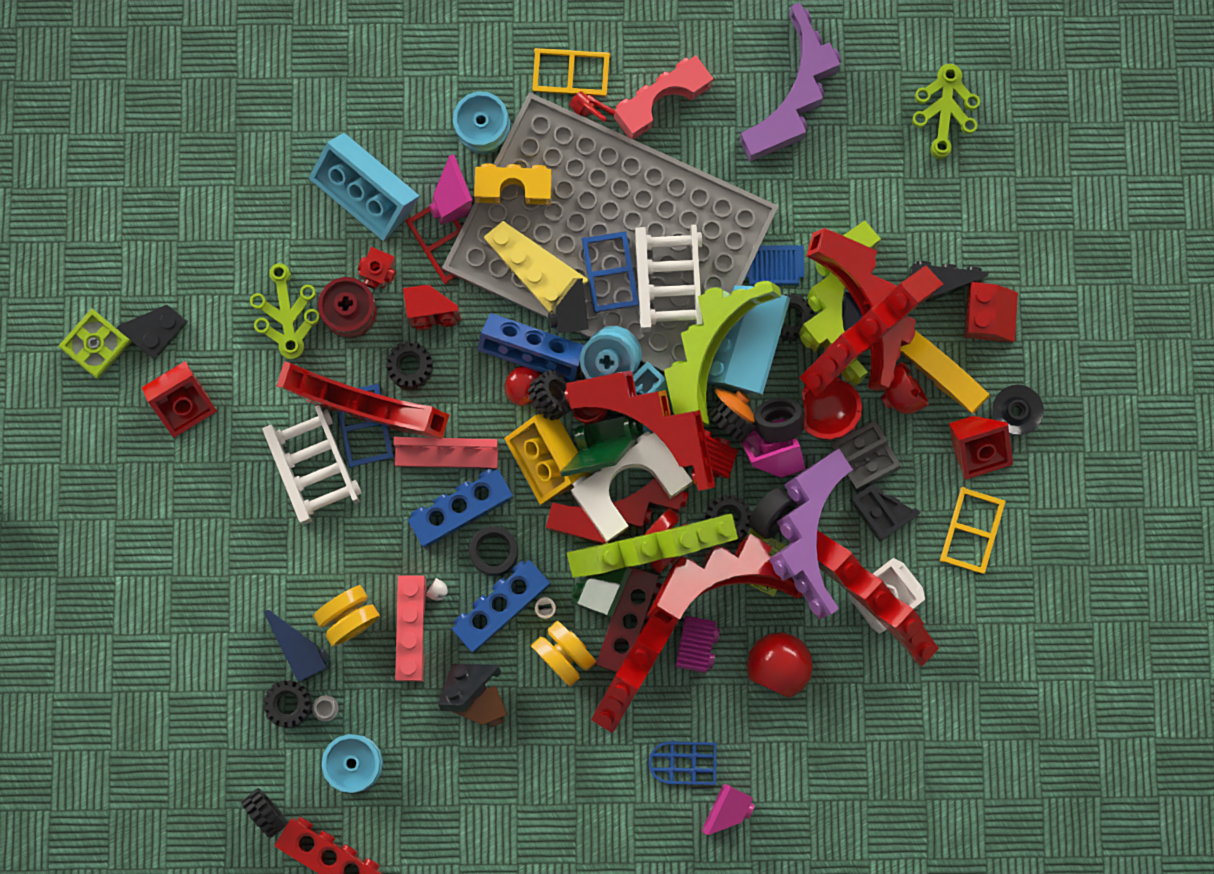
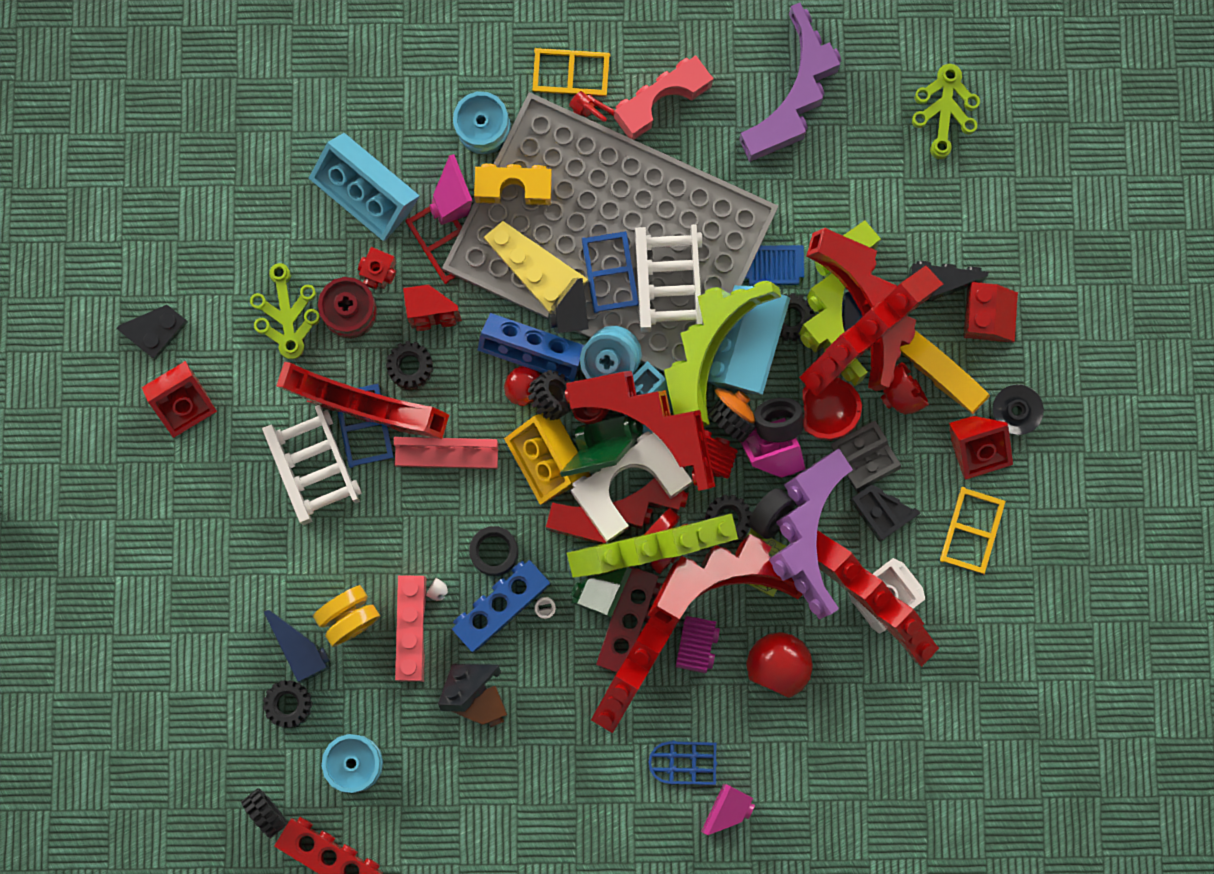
(94, 343): lime piece -> none
(325, 708): light grey plate -> none
(430, 534): blue brick -> none
(564, 653): yellow wheel -> none

